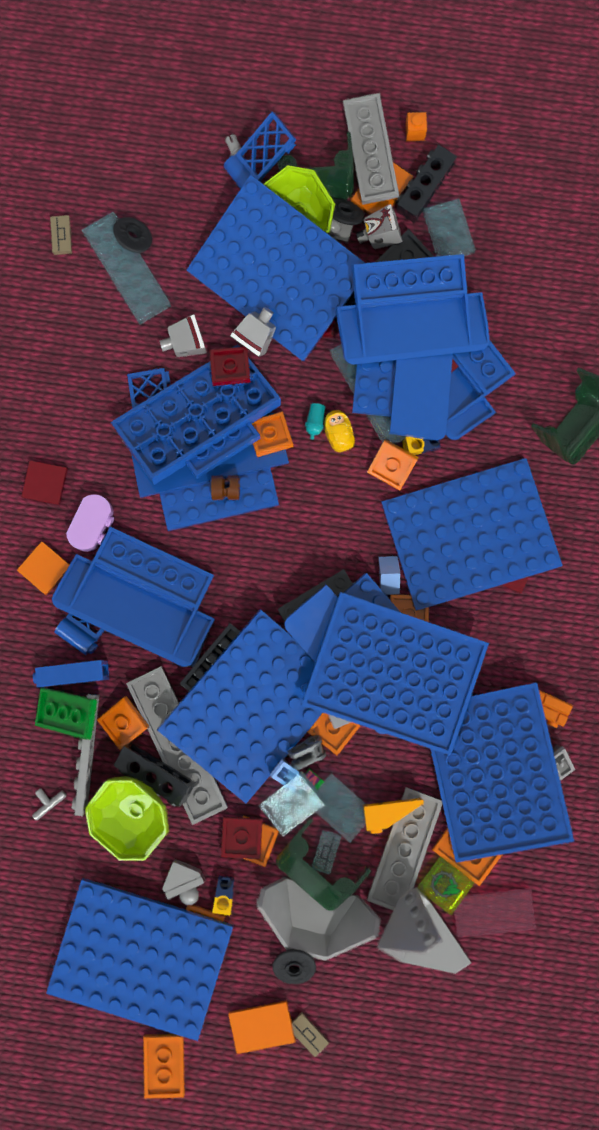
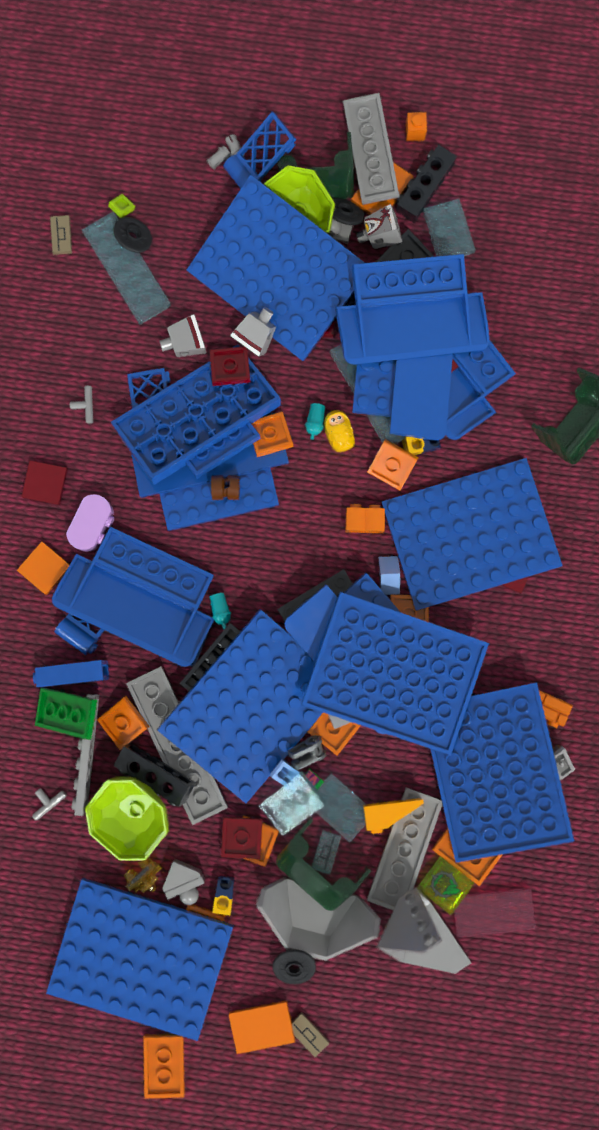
(87, 404): none -> light grey piece
(121, 206): none -> lime tile
(145, 878): none -> clear yellow hips
(216, 159): none -> light grey pin
(220, 609): none -> teal piece
(365, 519): none -> orange brick

